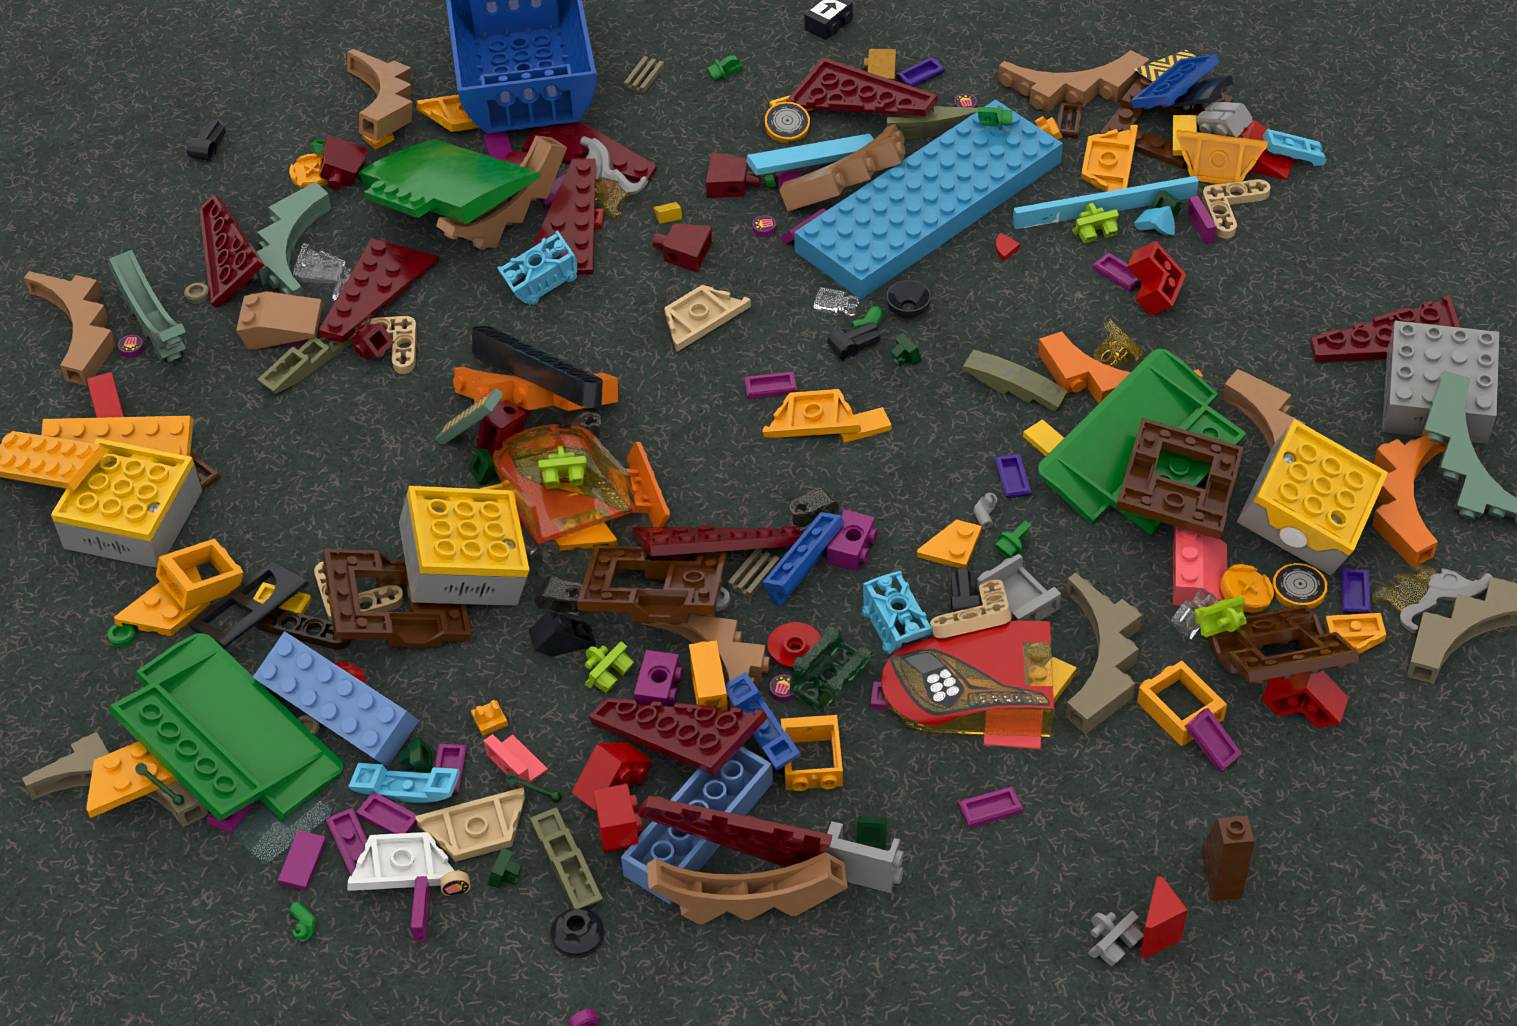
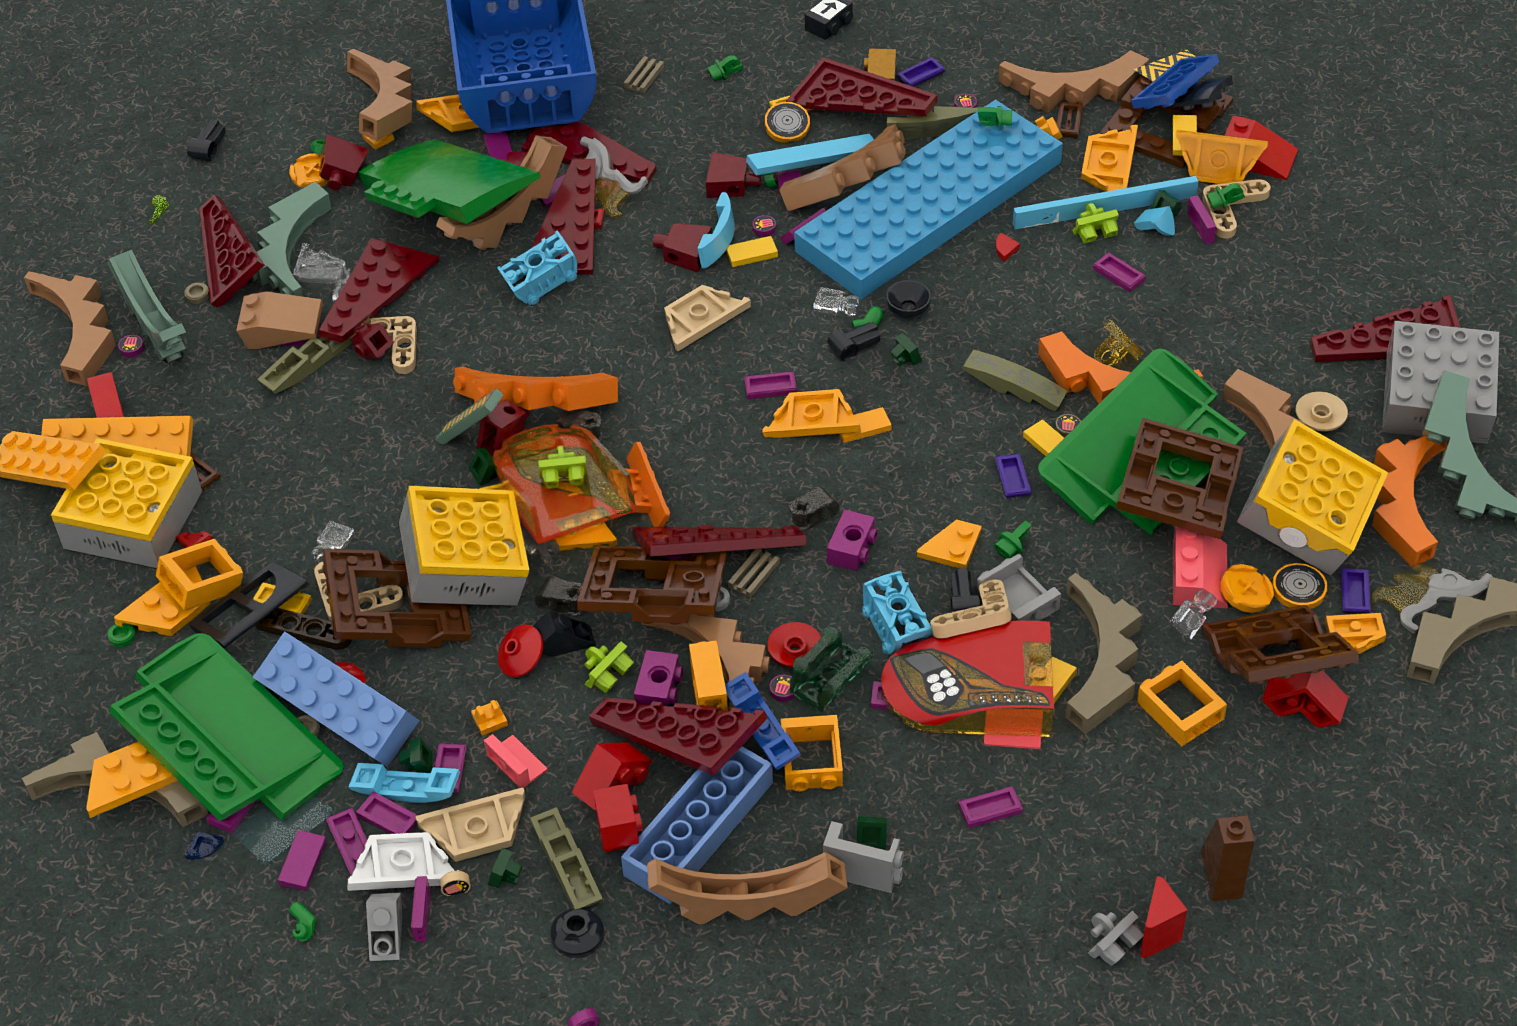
(141, 769): dark green hinge -> none
(160, 205): none -> clear neon green hand
(191, 539): none -> red tile
(202, 845): none -> clear blue tile
(333, 537): none -> clear plate
(384, 926): none -> light grey slope
(512, 779): dark green hinge -> none
(520, 650): none -> red dish
(537, 366): black beam -> none
(668, 212): yellow slope -> none
(715, 244): none -> medium azure slope
(747, 834): dark red wing -> none
(751, 251): none -> yellow tile
(802, 557): blue fence -> none
(984, 508): light grey arm -> none
(1066, 423): none -> tile
(1159, 277): red brick -> none
(1213, 739): magenta tile -> none
(1221, 616): lime hips -> none
(1224, 119): light grey brick -> none
(1225, 196): none -> green piece
(1295, 147): medium azure plate -> none
(1330, 407): none -> tan dish

